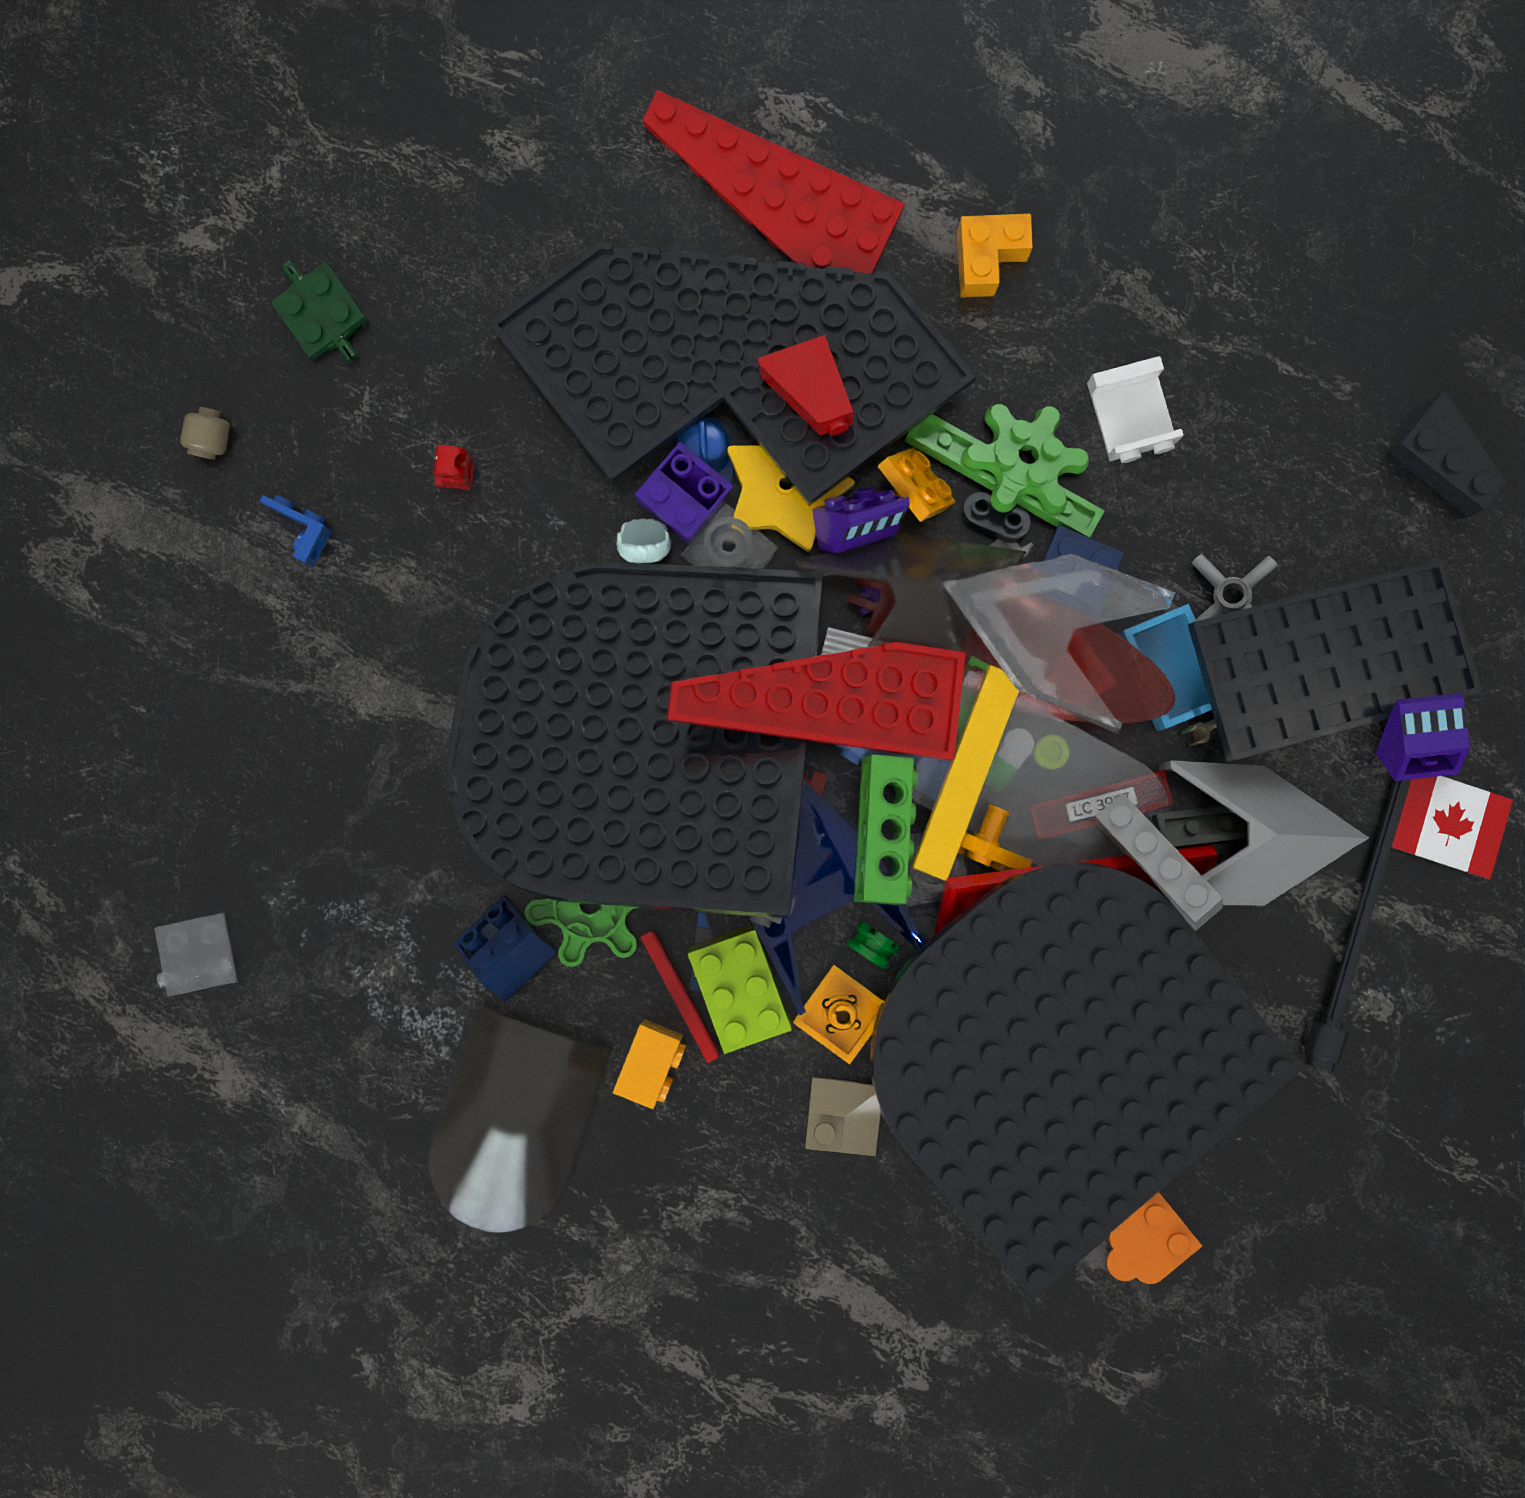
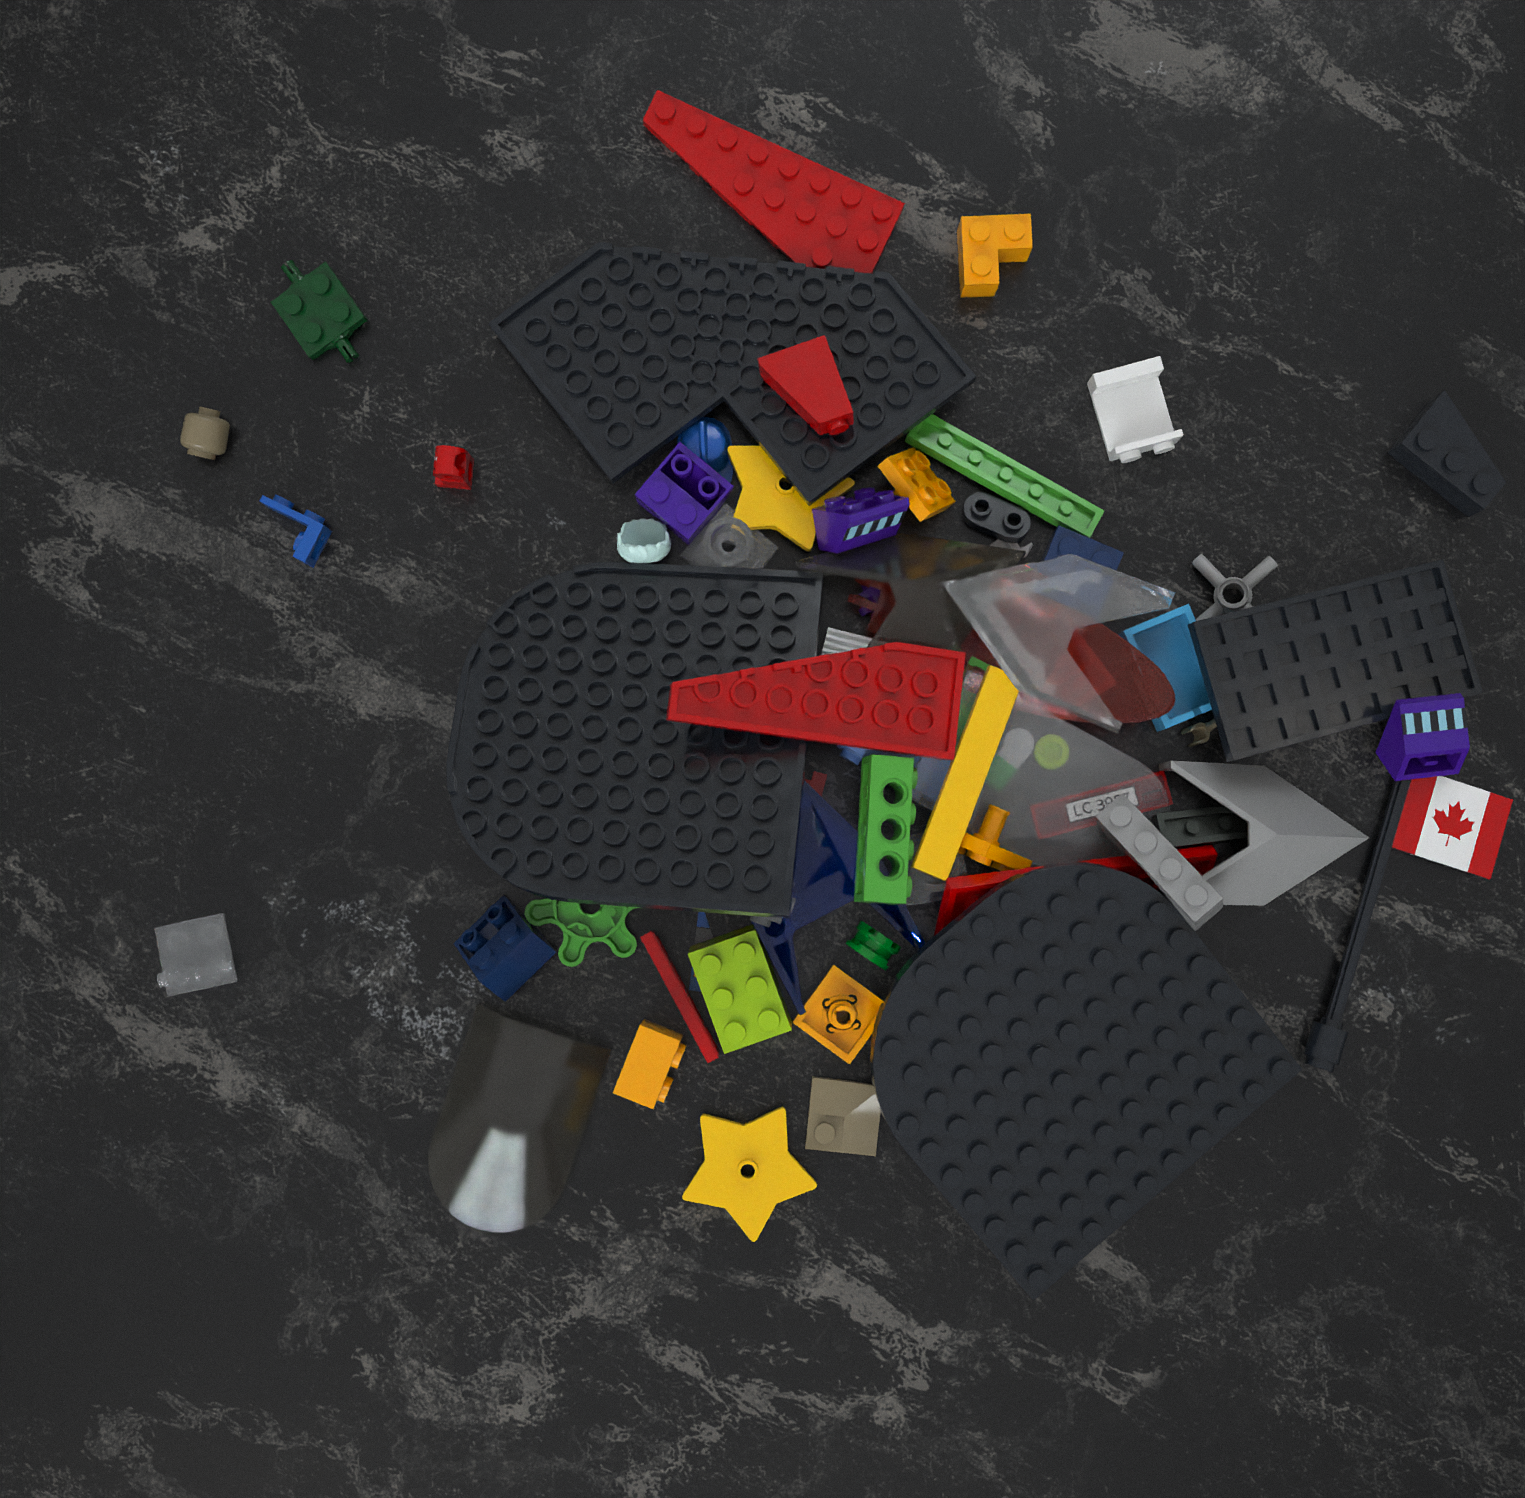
(757, 1143): none -> yellow plate
(1015, 476): bright green plate -> none
(1150, 1243): orange plate -> none

